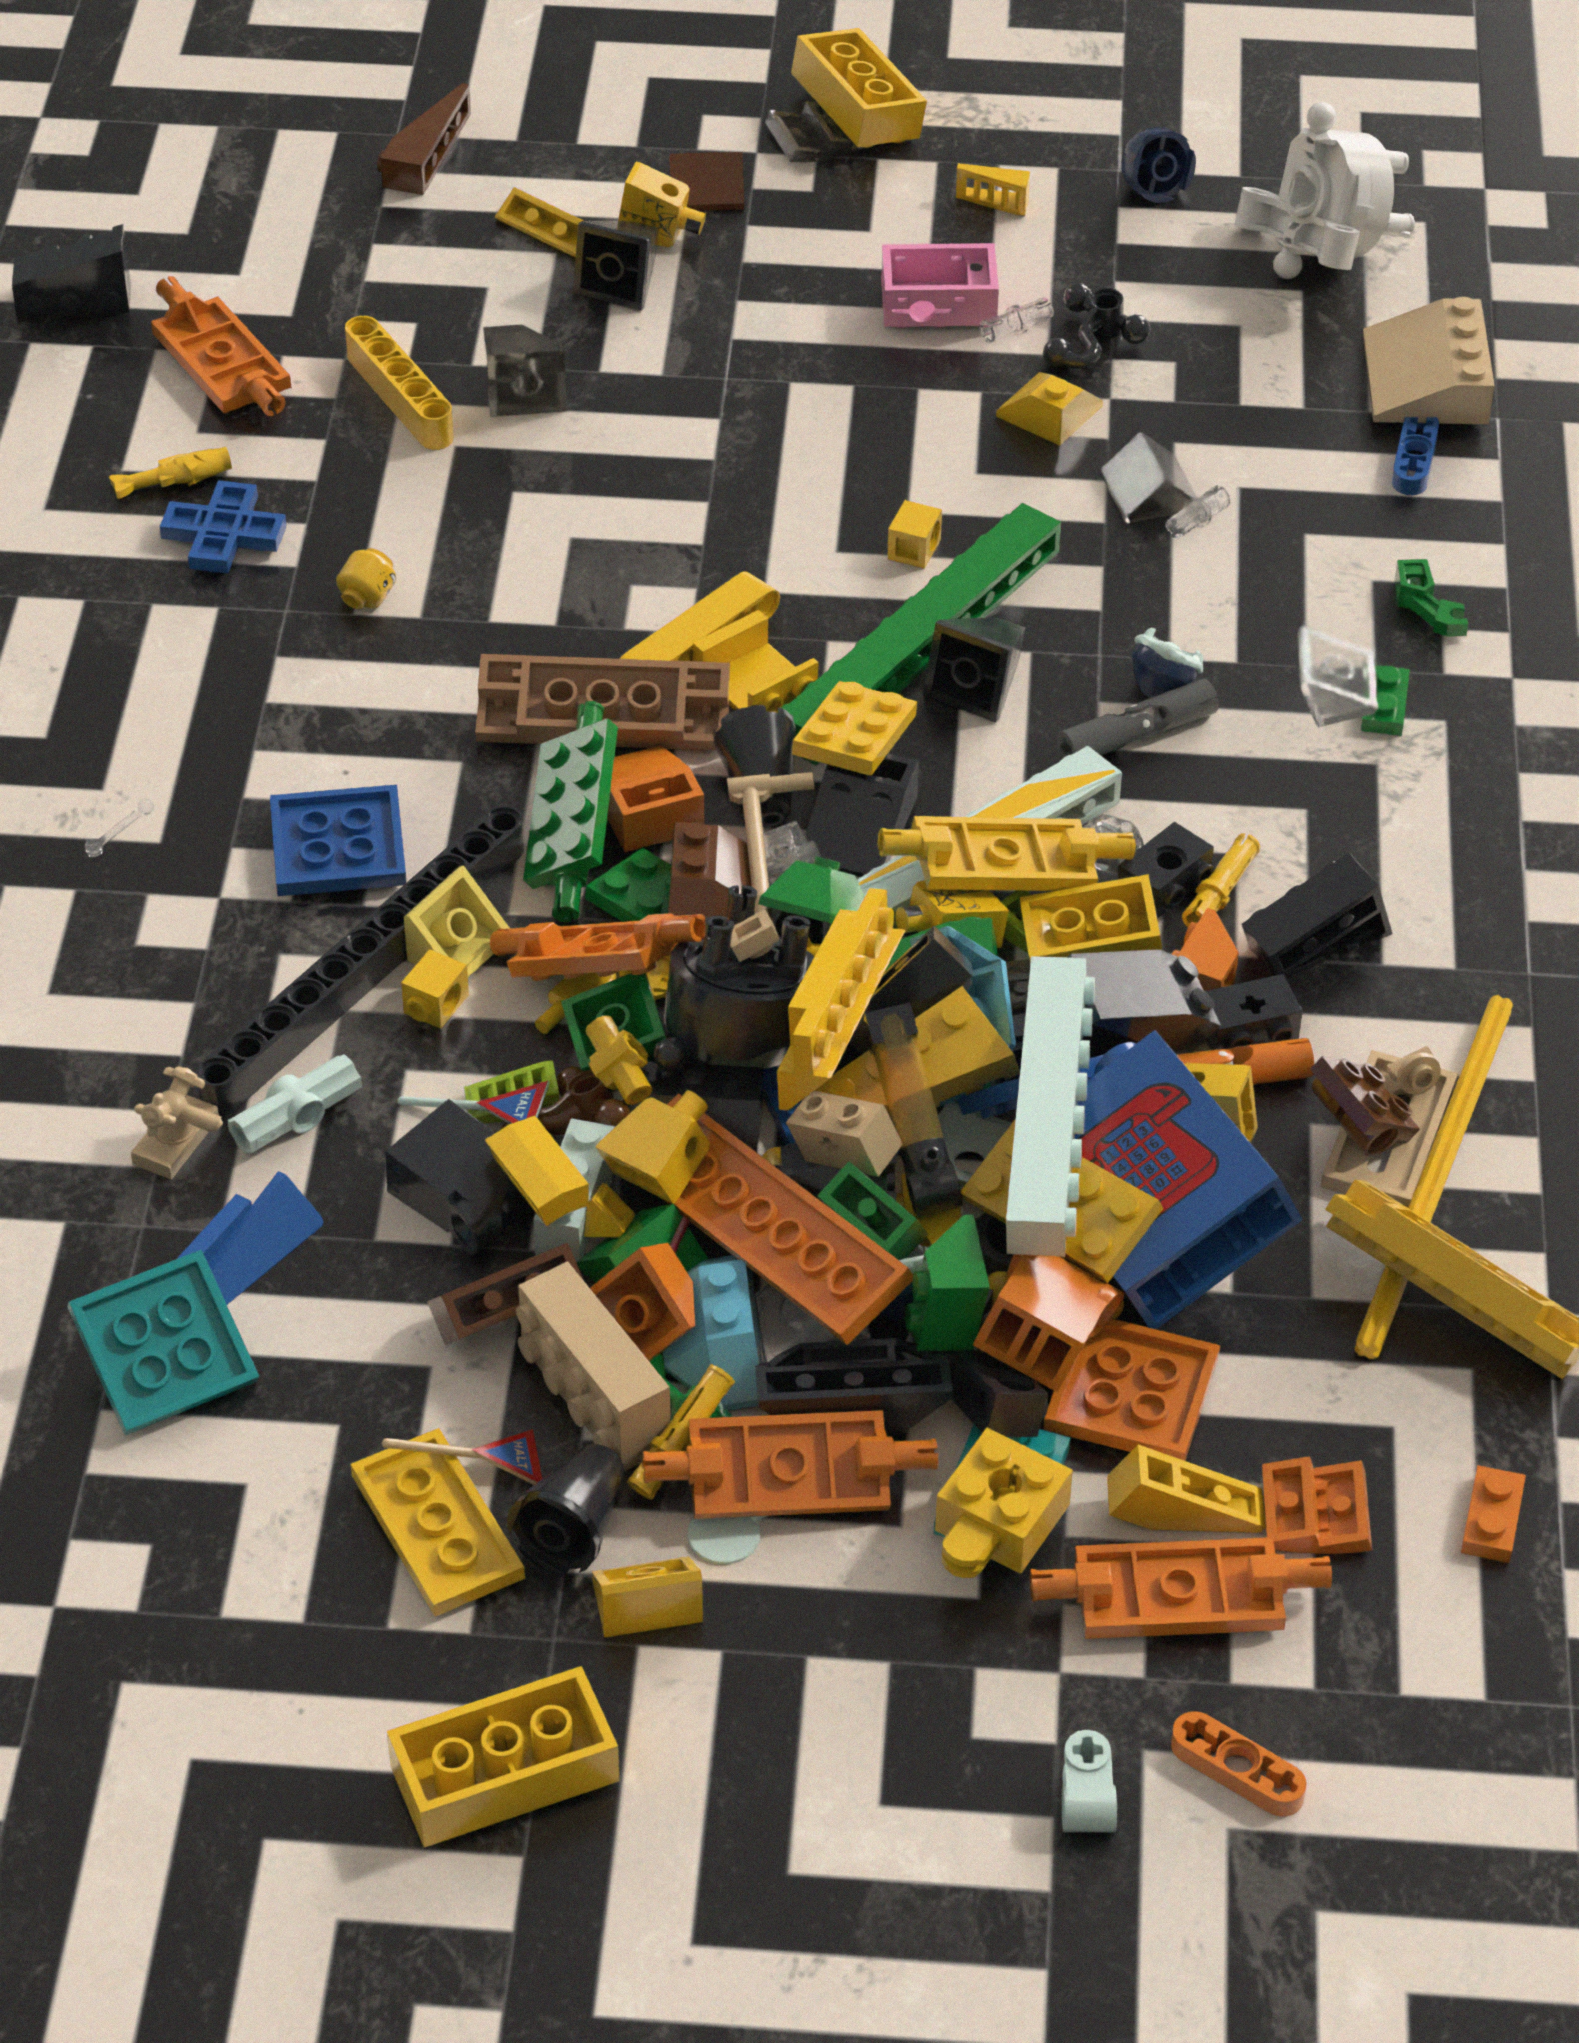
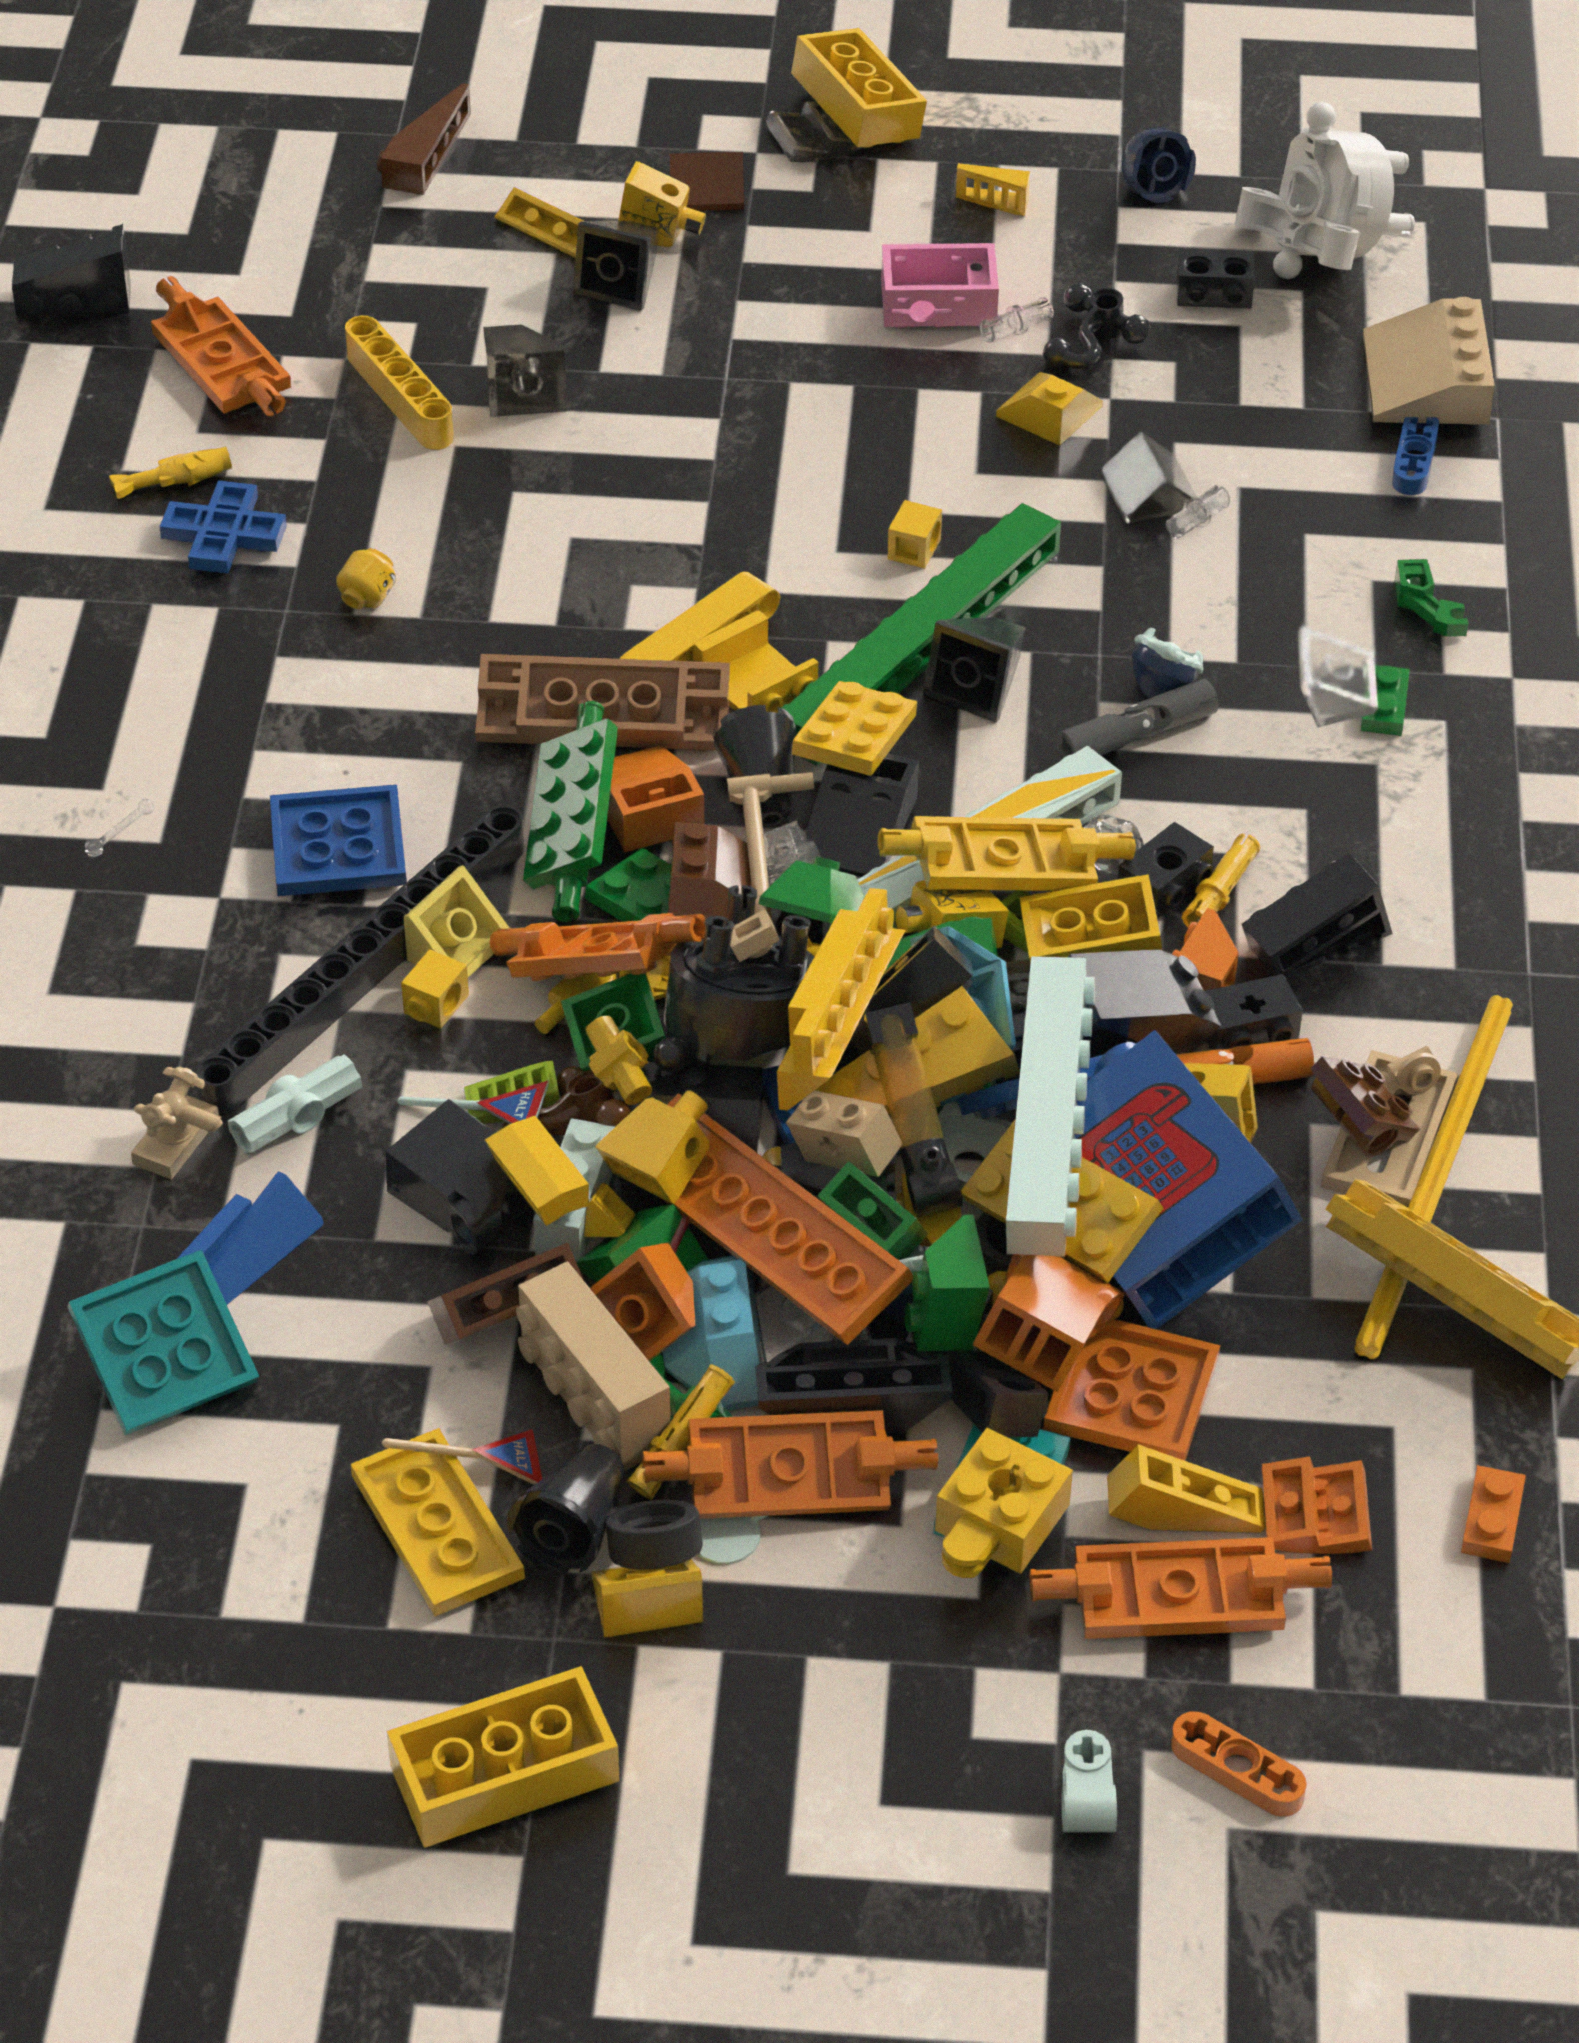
(654, 1534): none -> black tyre
(1215, 278): none -> black brick

